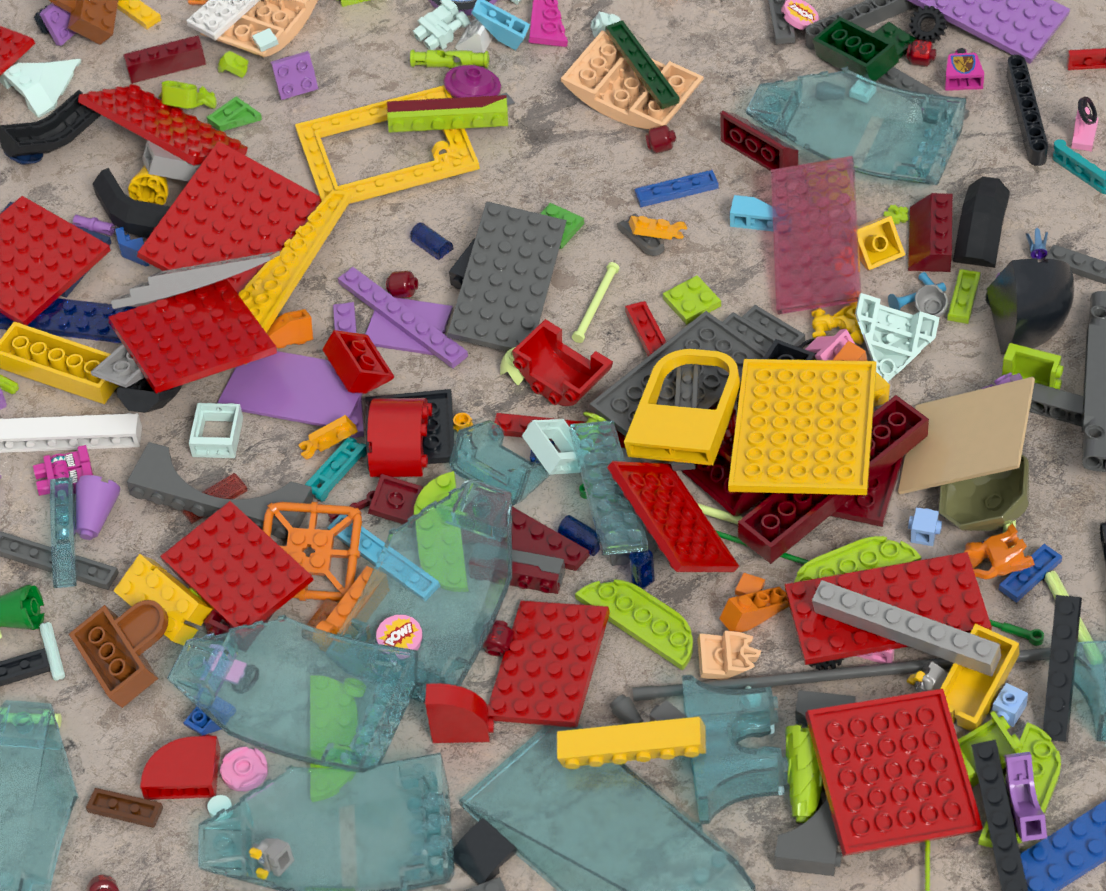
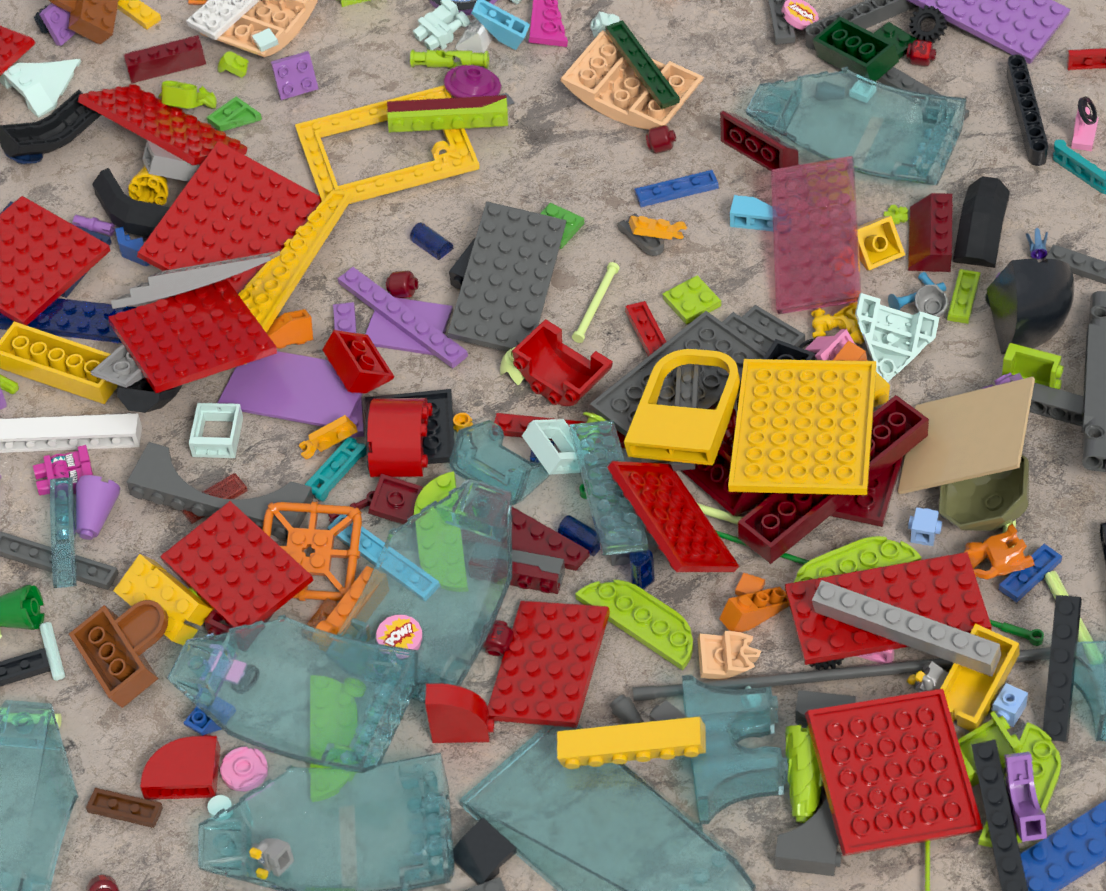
(964, 71): dark pink torso -> none

